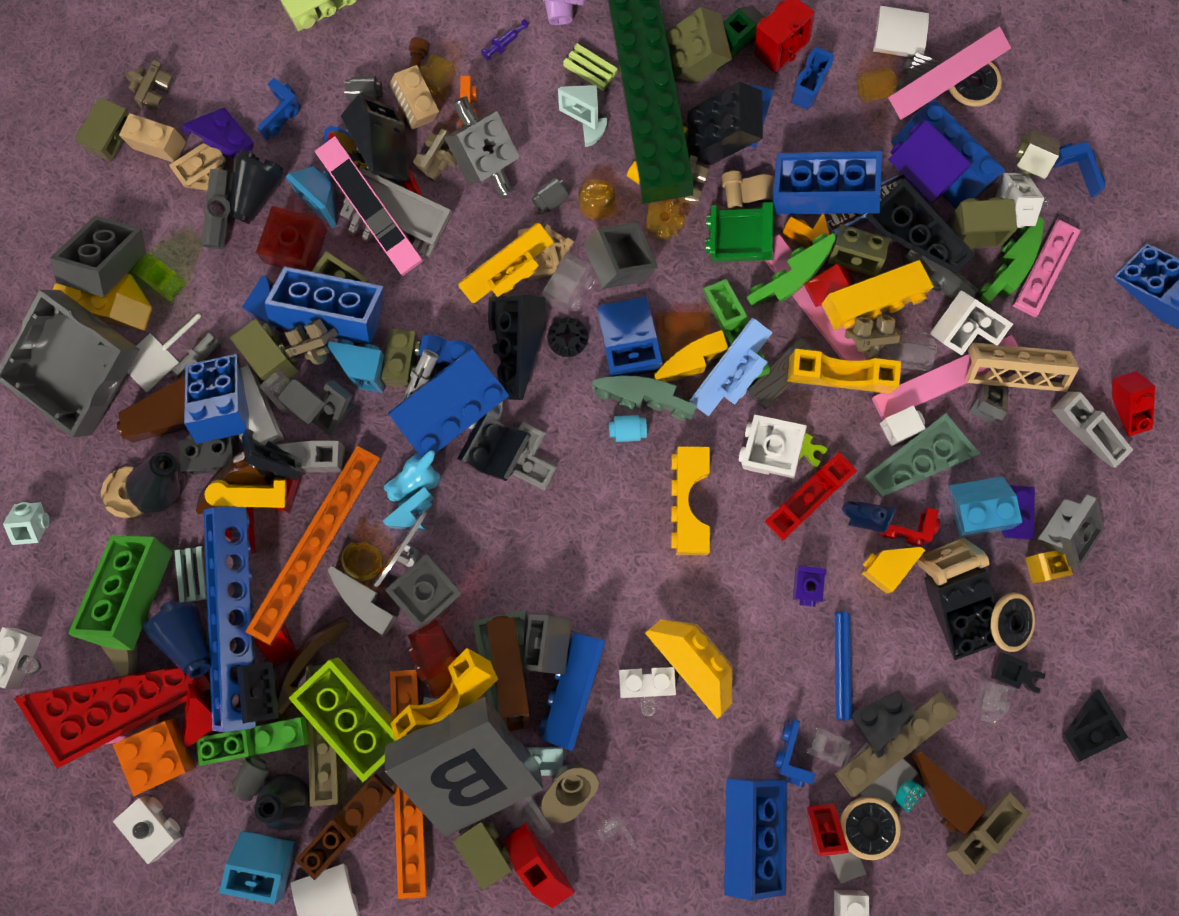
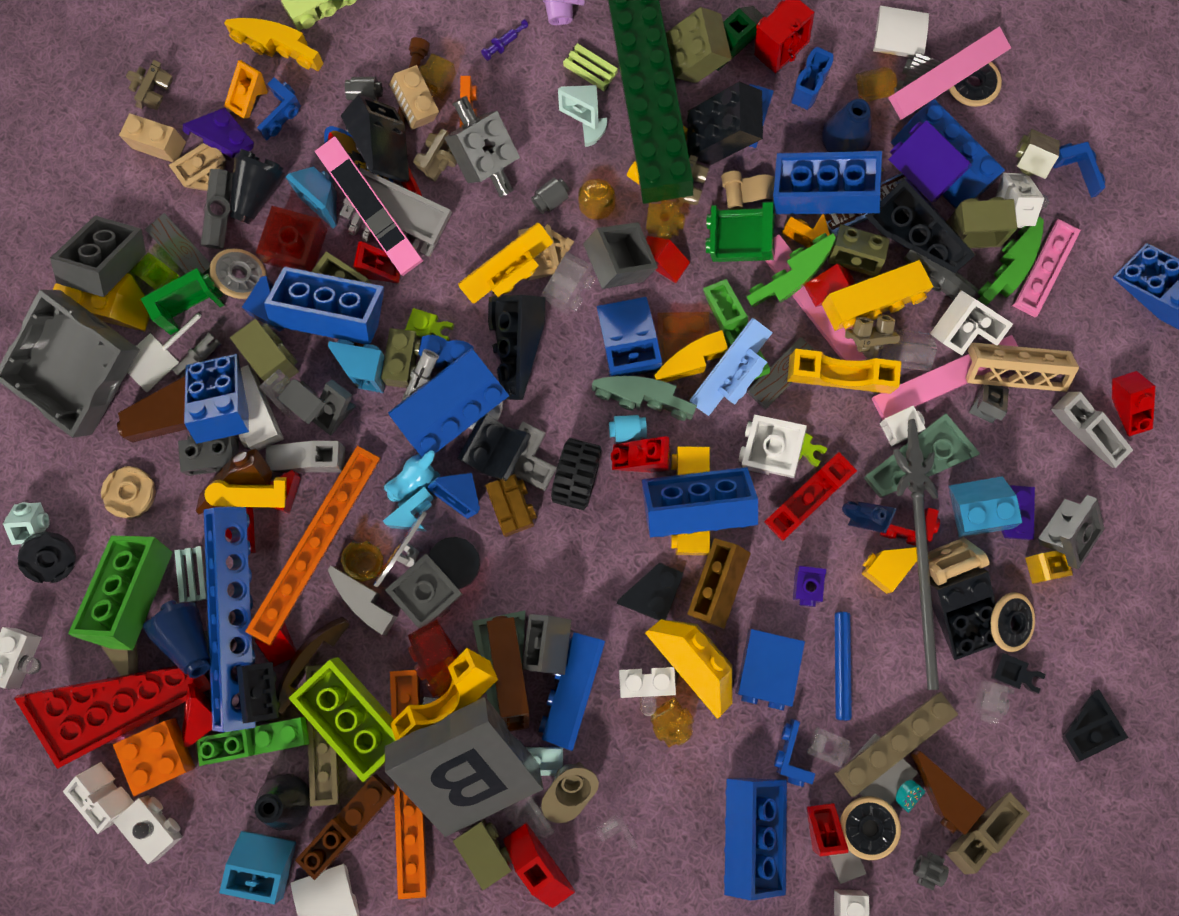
(46, 557): none -> black tile
(98, 797): none -> white piece
(102, 129): olive brick -> none
(154, 483): black cone -> none
(177, 245): none -> dark grey tile
(180, 296): none -> green panel
(226, 282): none -> light grey wheel
(244, 88): none -> light orange slope
(250, 778): dark grey brick -> none
(270, 37): none -> yellow slope
(270, 457): black wing -> none
(313, 344): dark tan hips -> none
(375, 264): none -> red slope
(426, 324): none -> lime plate
(457, 492): none -> blue slope
(457, 560): none -> black tile
(510, 505): none -> pearl gold brick
(576, 344): black gear -> none
(576, 474): none -> black tyre
(642, 455): none -> red slope
(653, 592): none -> black wing
(668, 258): none -> red slope
(672, 723): none -> clear yellow brick
(700, 502): none -> blue slope
(719, 583): none -> pearl gold brick
(770, 669): none -> blue brick
(849, 128): none -> dark blue cone
(883, 720): black wing -> none
(919, 482): none -> dark grey piece
(930, 870): none -> dark grey gear

